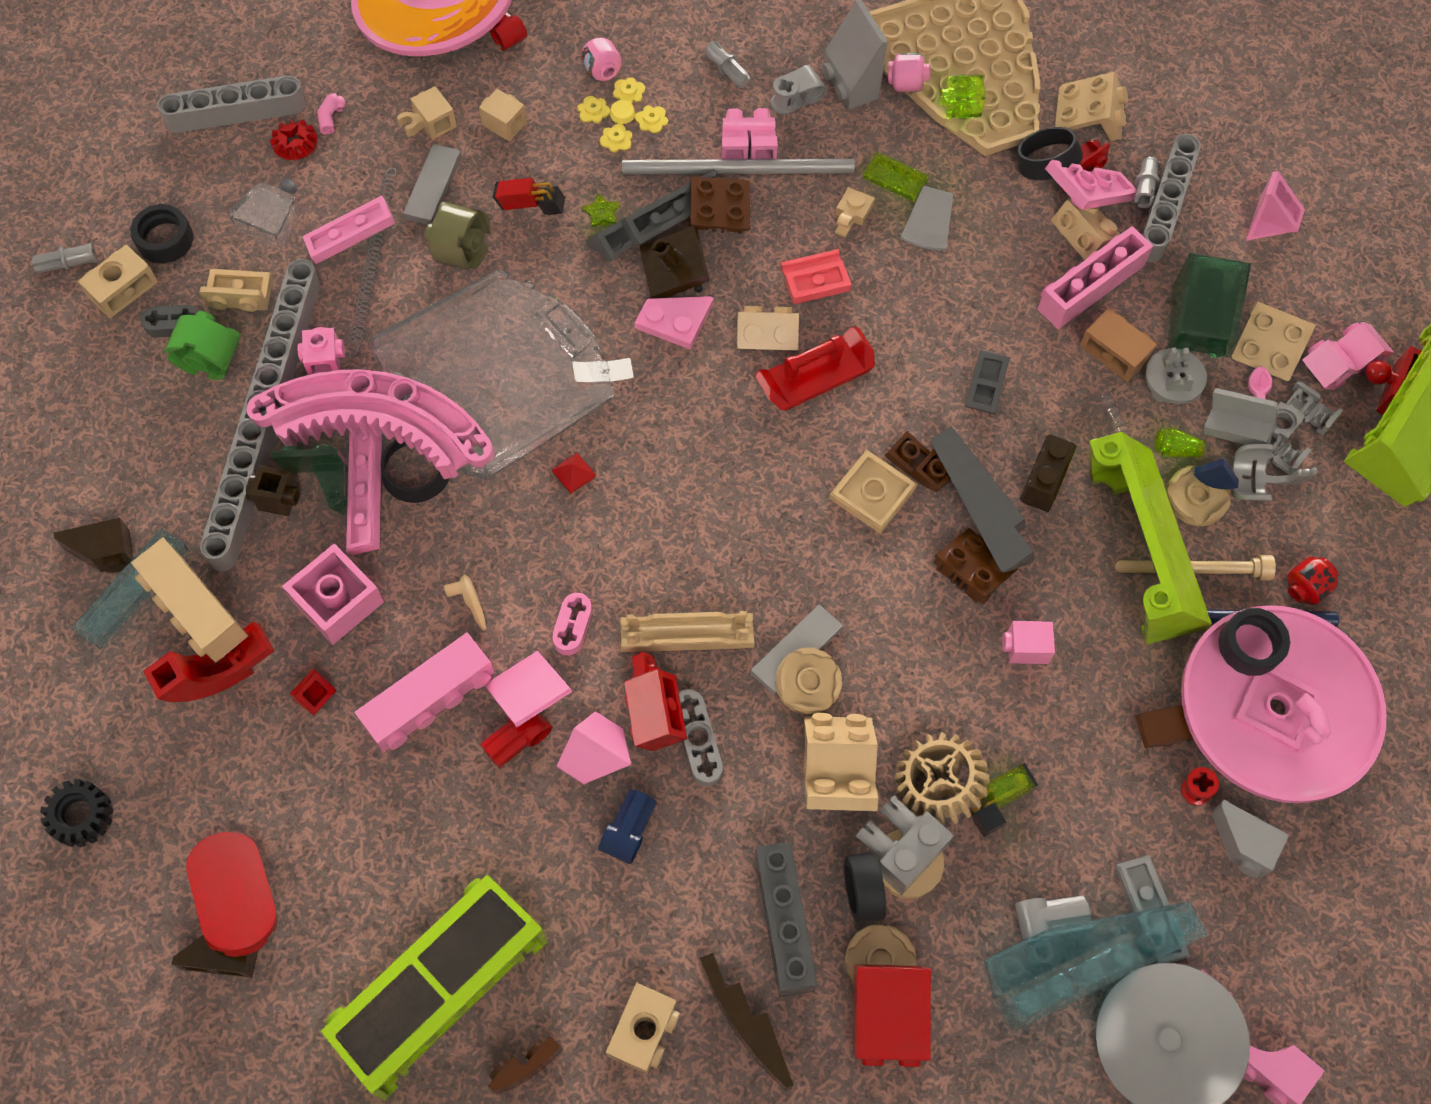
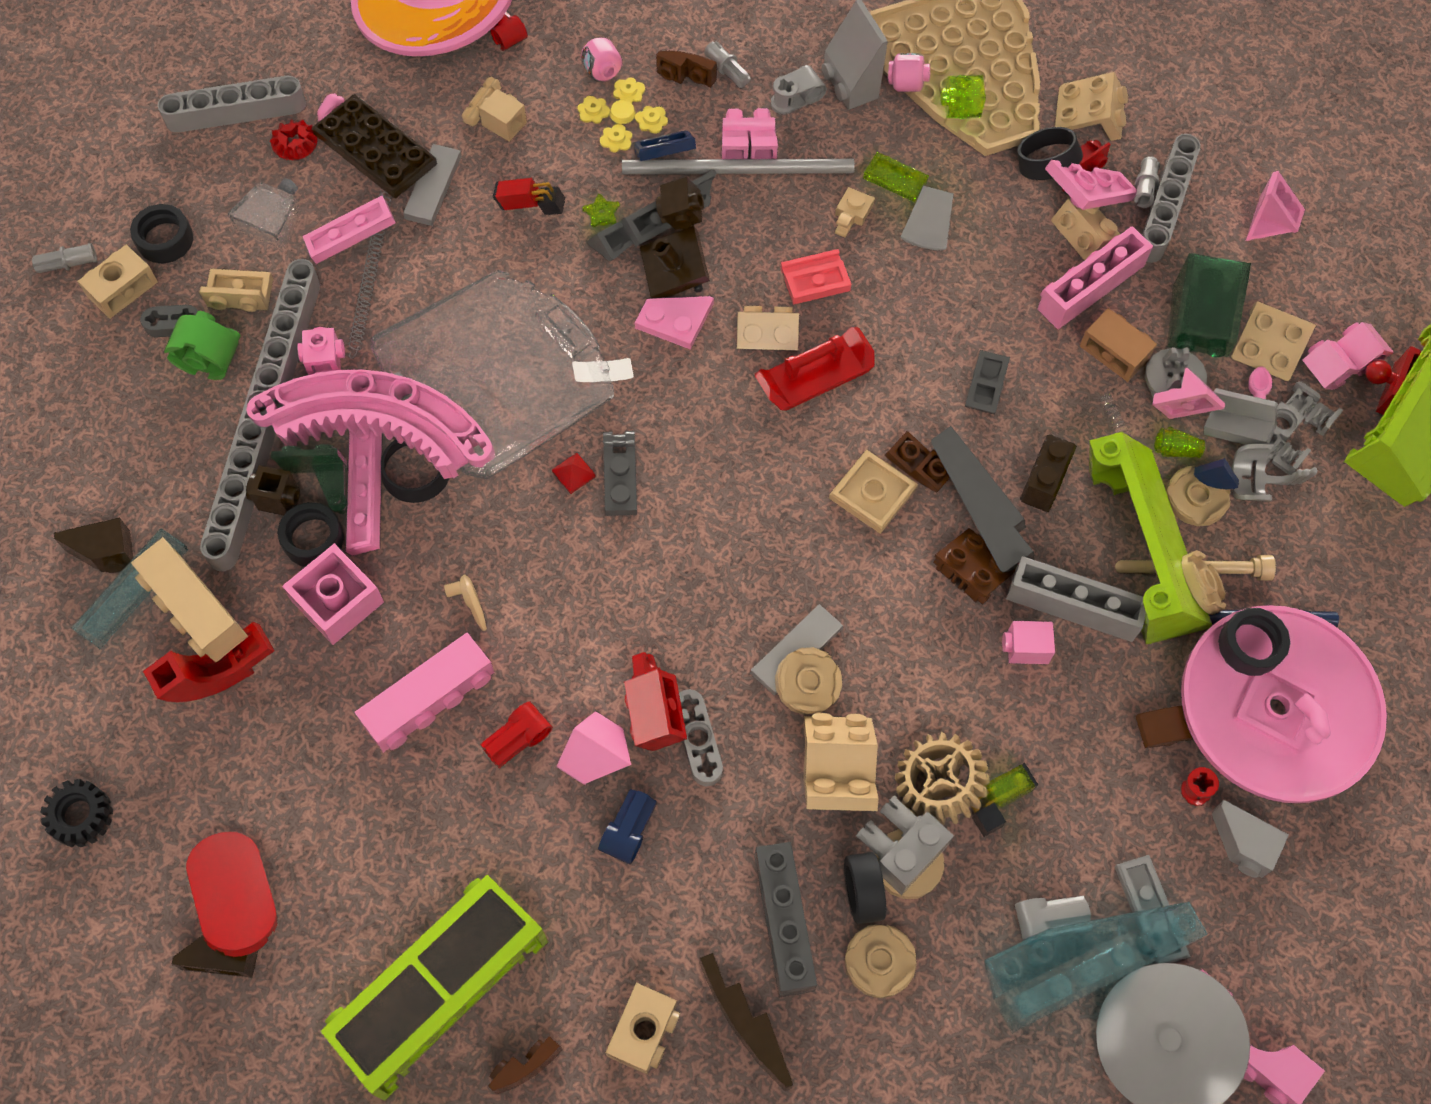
(299, 515): none -> black tyre
(312, 692): red slope -> none
(374, 146): none -> dark brown tile
(430, 113): tan brick -> none
(458, 236): olive brick -> none
(471, 114): none -> tan axle
(527, 688): bright pink piece -> none
(565, 622): bright pink beam -> none
(620, 474): none -> dark grey plate
(664, 145): none -> dark blue tile
(679, 65): none -> reddish brown slope
(680, 203): none -> dark brown brick
(687, 631): tan piece -> none
(720, 204): reddish brown hinge -> none
(892, 1014): red brick -> none
(1077, 599): none -> light grey brick
(1190, 399): none -> bright pink slope
(1203, 582): none -> tan tile
(1312, 580): red head -> none

